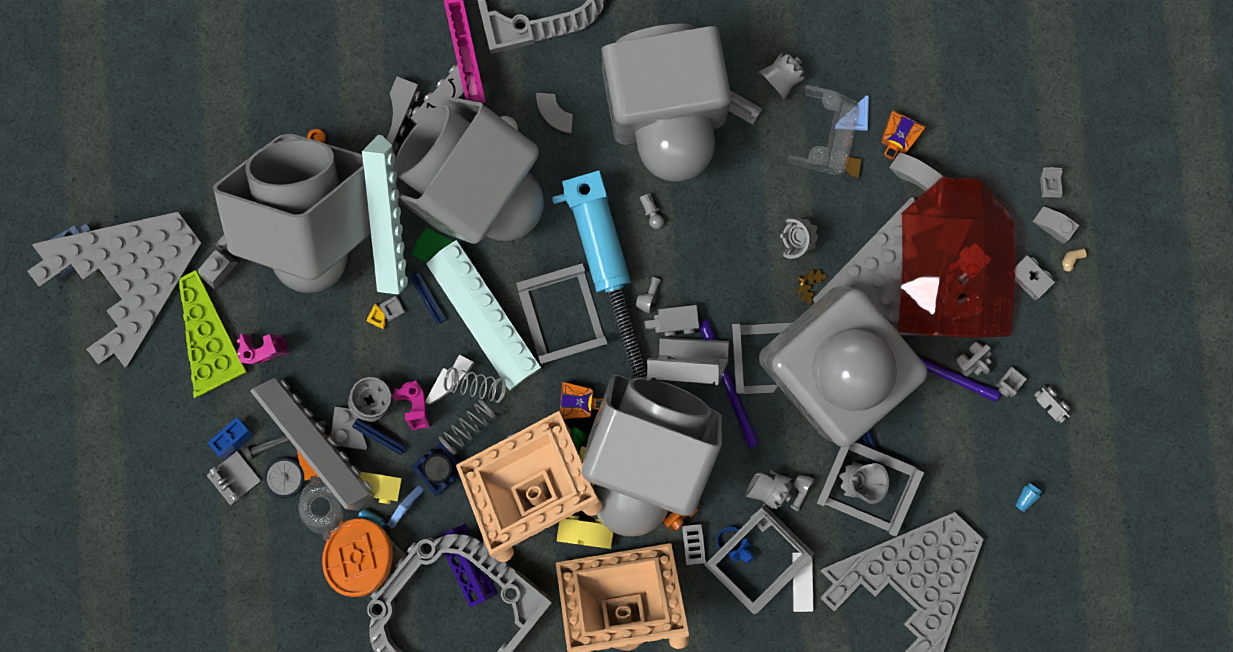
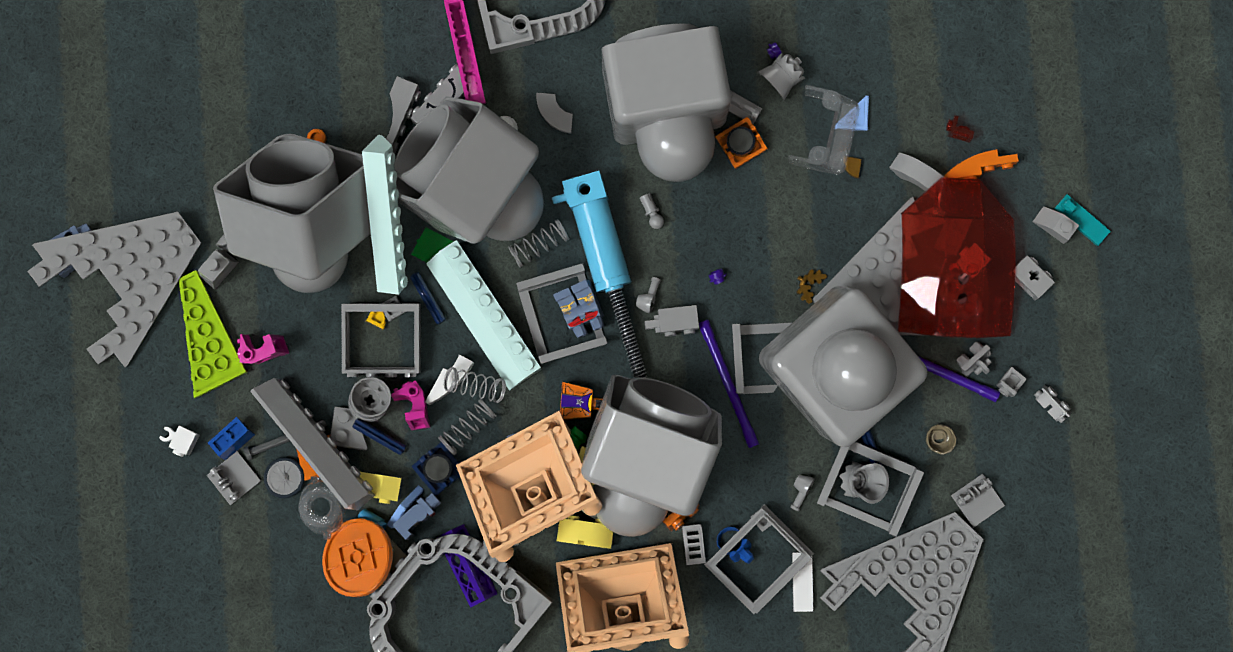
(181, 441): none -> white brick
(373, 371): none -> light grey window
(415, 515): none -> sand blue hips
(515, 253): none -> light grey piece
(580, 307): none -> sand blue hips
(689, 360): light grey piece -> none
(717, 276): none -> dark purple plate
(741, 142): none -> piece
(769, 490): light grey hat -> none
(773, 50): none -> dark purple plate
(798, 237): light grey hat -> none
(900, 134): torso -> none
(941, 432): none -> dark tan hair
(961, 133): none -> clear red bracket
(977, 500): none -> light grey hinge
(987, 161): none -> orange slope
(1028, 496): dark azure cone -> none
(1051, 182): light grey bracket -> none
(1071, 257): tan arm -> none
(1088, 225): none -> teal hinge

